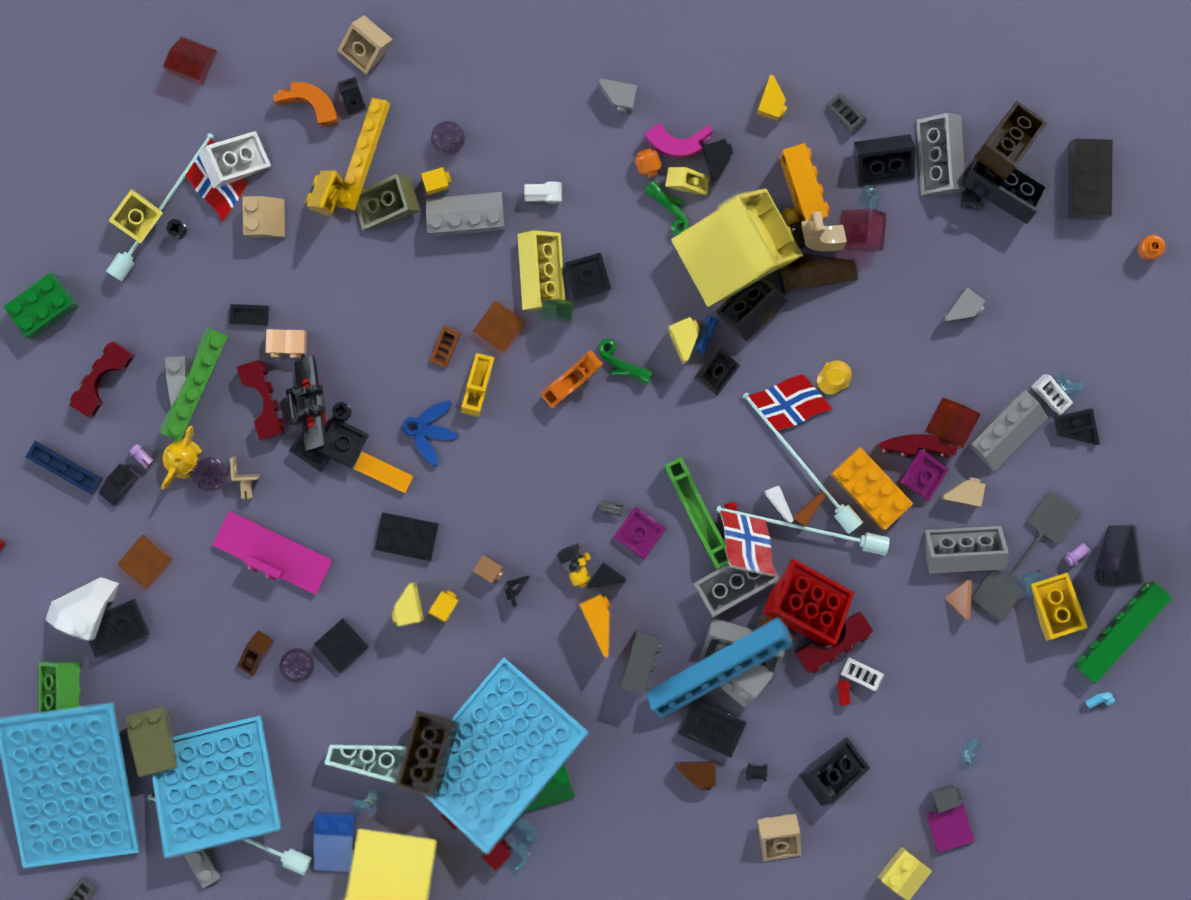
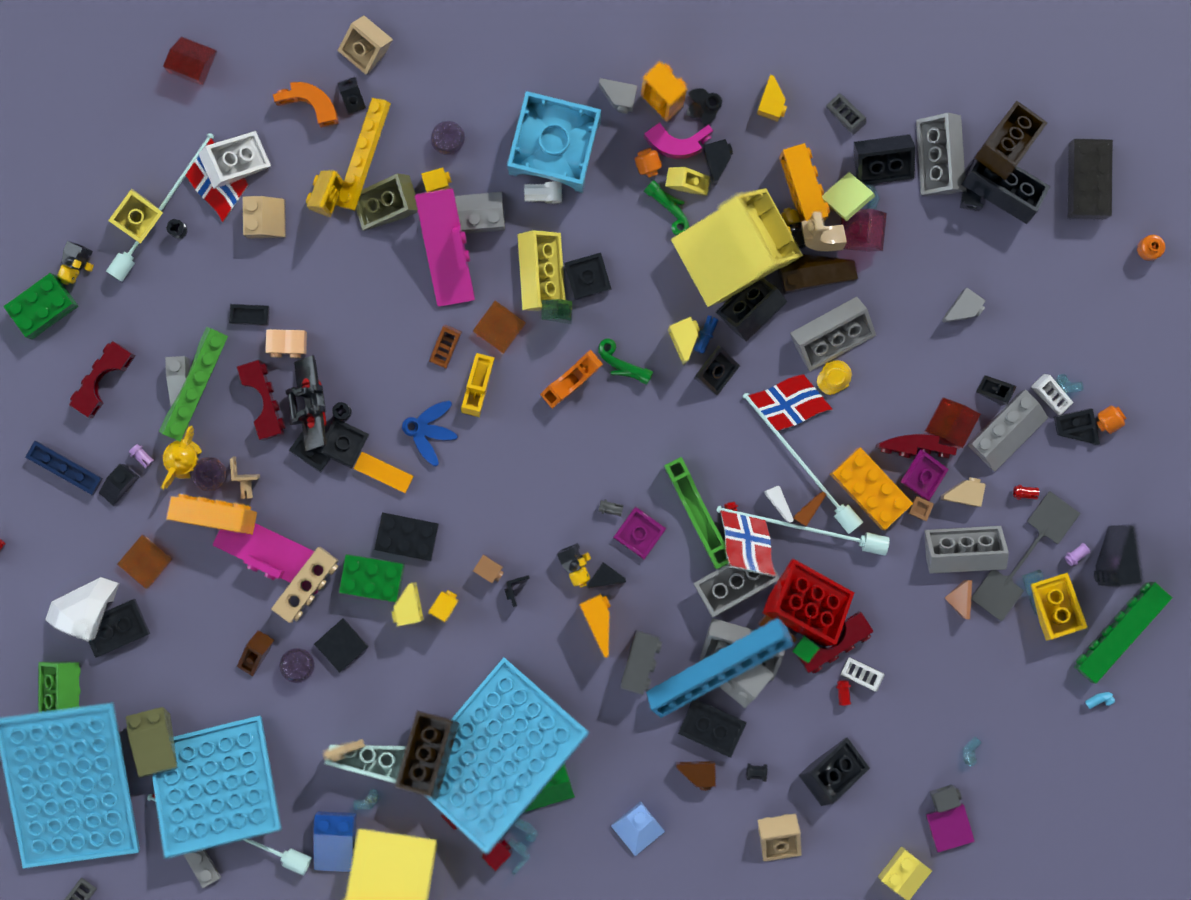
(73, 260): none -> piece
(212, 513): none -> light orange brick
(283, 605): none -> tan brick
(338, 752): none -> tan wing
(372, 578): none -> green brick
(445, 247): none -> dark pink bracket
(554, 140): none -> medium azure piece
(637, 828): none -> light blue slope
(664, 91): none -> light orange brick
(701, 106): none -> black plate
(805, 649): none -> green tile
(833, 333): none -> light grey slope
(848, 196): none -> yellowish green tile
(921, 508): none -> medium nougat plate
(996, 390): none -> black slope
(1025, 492): none -> red pin
(1111, 419): none -> orange head

